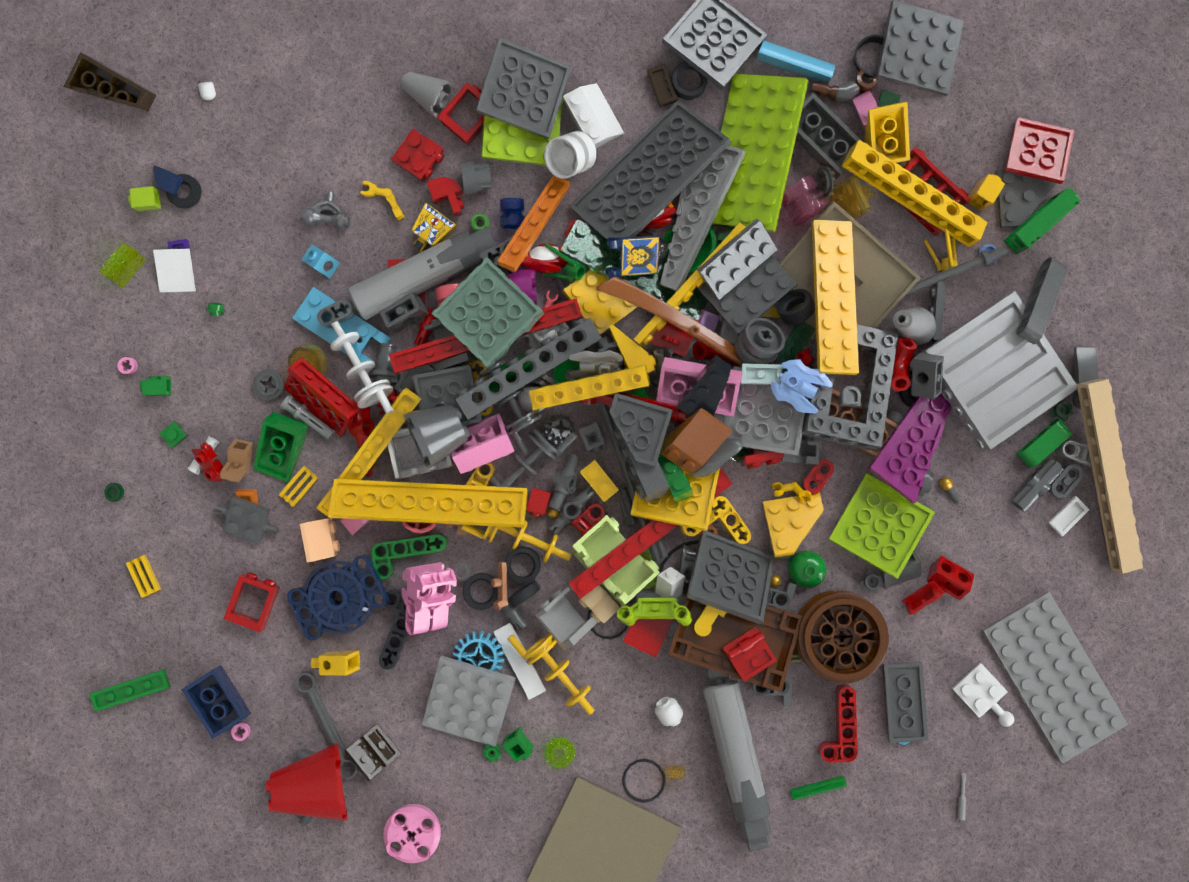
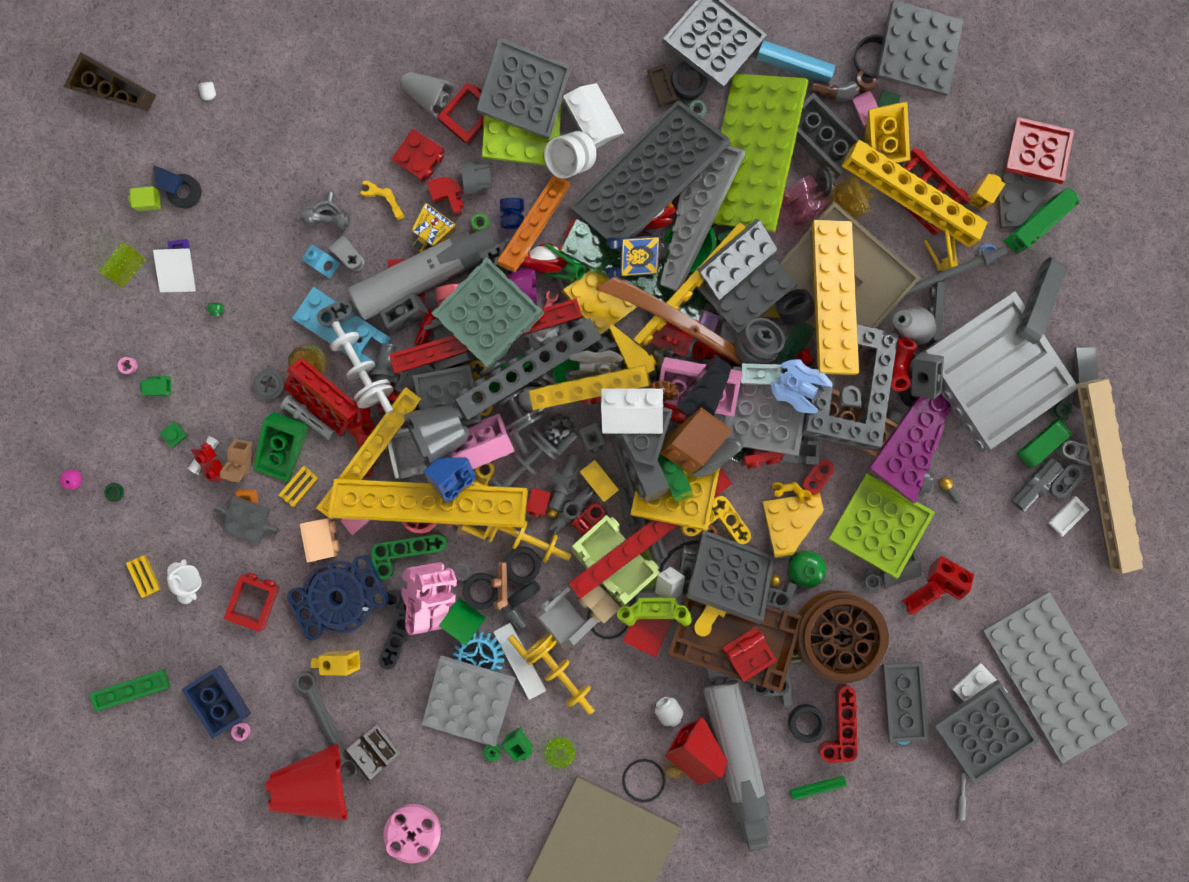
(70, 479): none -> dark pink piece
(183, 581): none -> white hair
(345, 252): none -> light grey piece
(450, 476): none -> blue slope
(462, 621): none -> green sticker
(632, 411): none -> white slope
(669, 389): none -> dark orange gear
(697, 103): none -> sand green plate
(697, 753): none -> red slope
(821, 723): none -> black tyre
(985, 731): none -> dark grey plate

